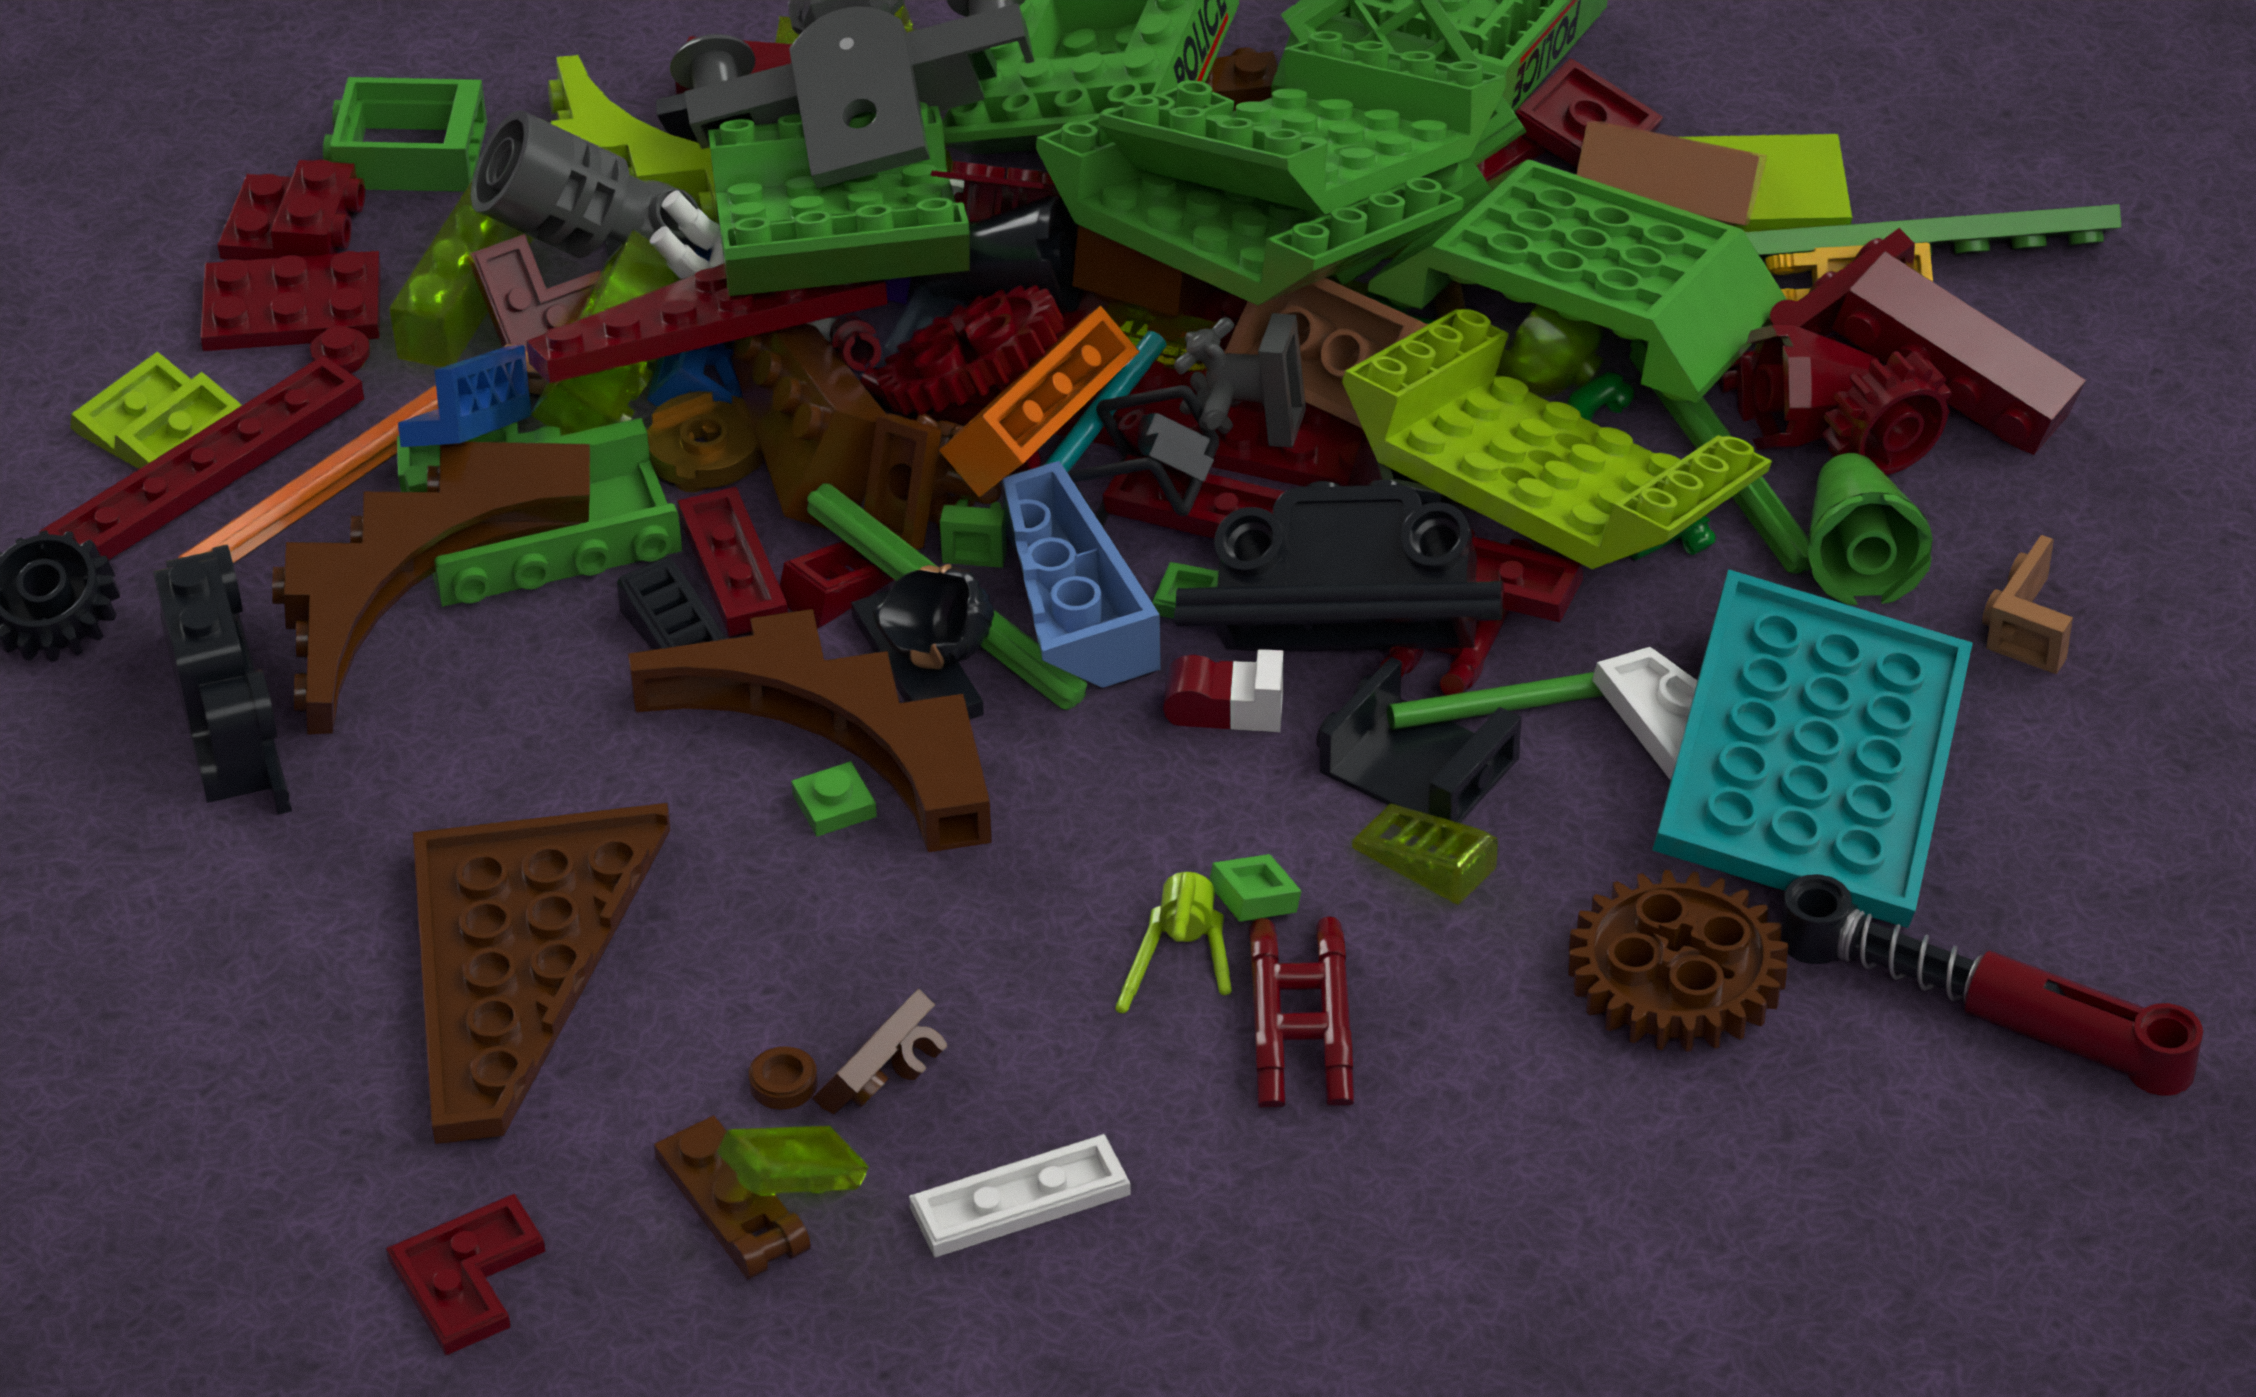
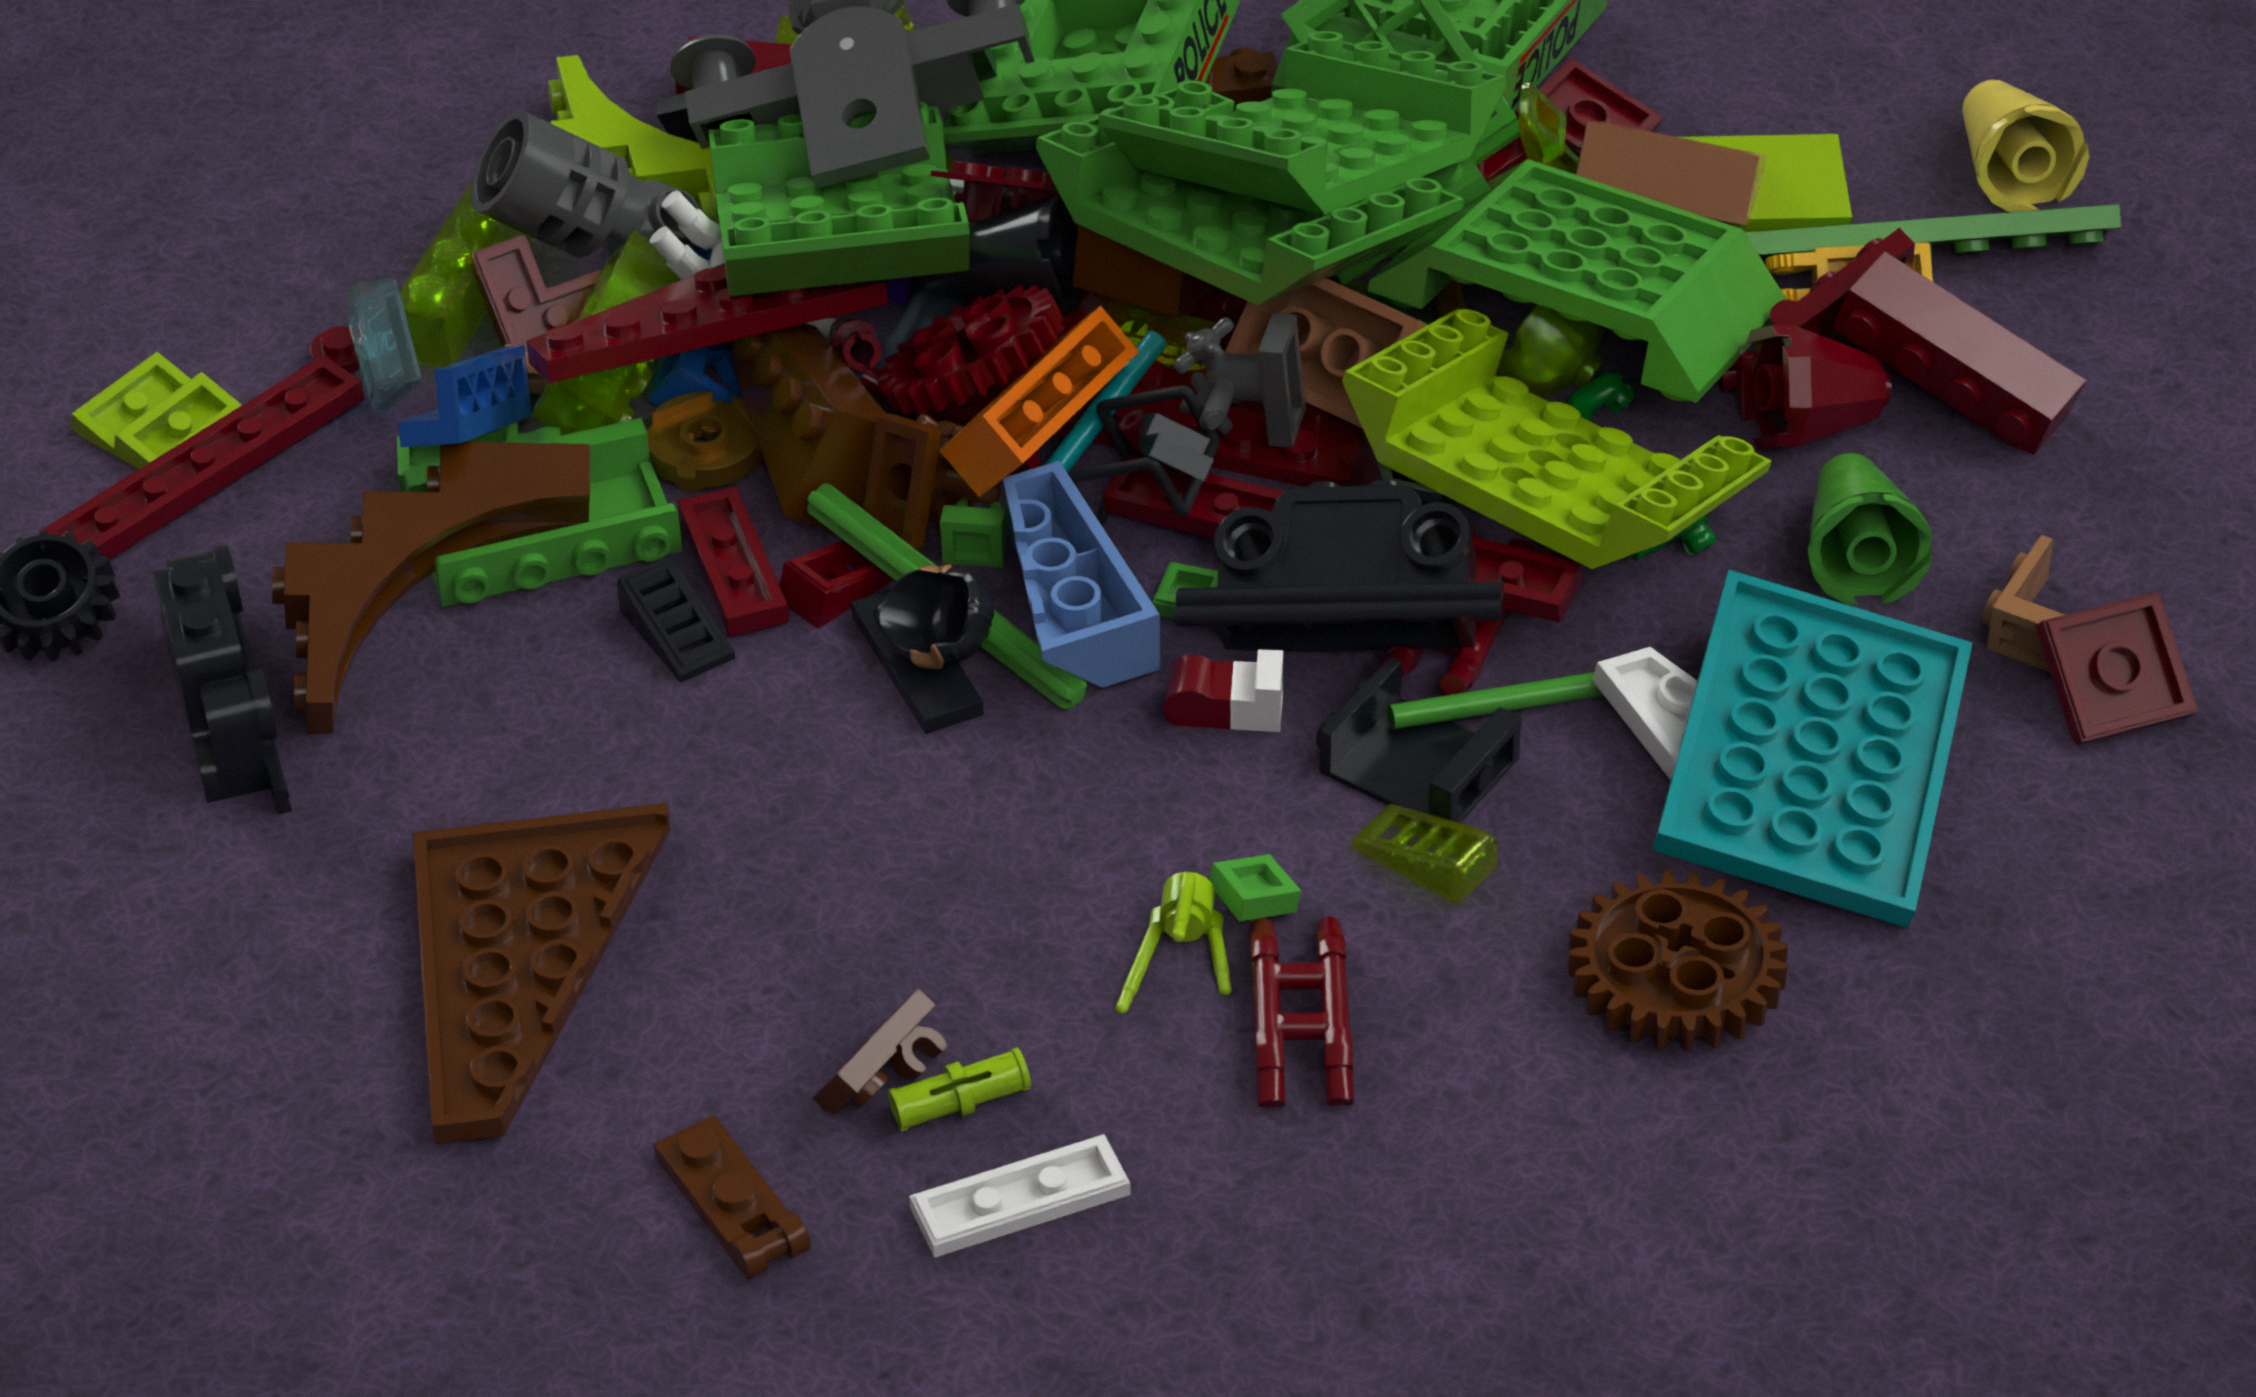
(289, 299): dark red plate -> none
(294, 213): dark red plate -> none
(315, 484): orange axle -> none
(382, 342): none -> clear light blue slope
(409, 104): bright green window -> none
(449, 1269): dark red tile -> none
(783, 1077): reddish brown tile -> none
(792, 1160): clear neon green plate -> none
(833, 798): bright green plate -> none
(853, 701): reddish brown arch -> none
(959, 1089): none -> lime pin
(1544, 130): none -> clear neon green slope
(1755, 500): bright green axle -> none
(1890, 413): dark red gear -> none
(2022, 146): none -> light yellow cone
(2116, 668): none -> dark red tile
(2150, 1044): dark red piece -> none

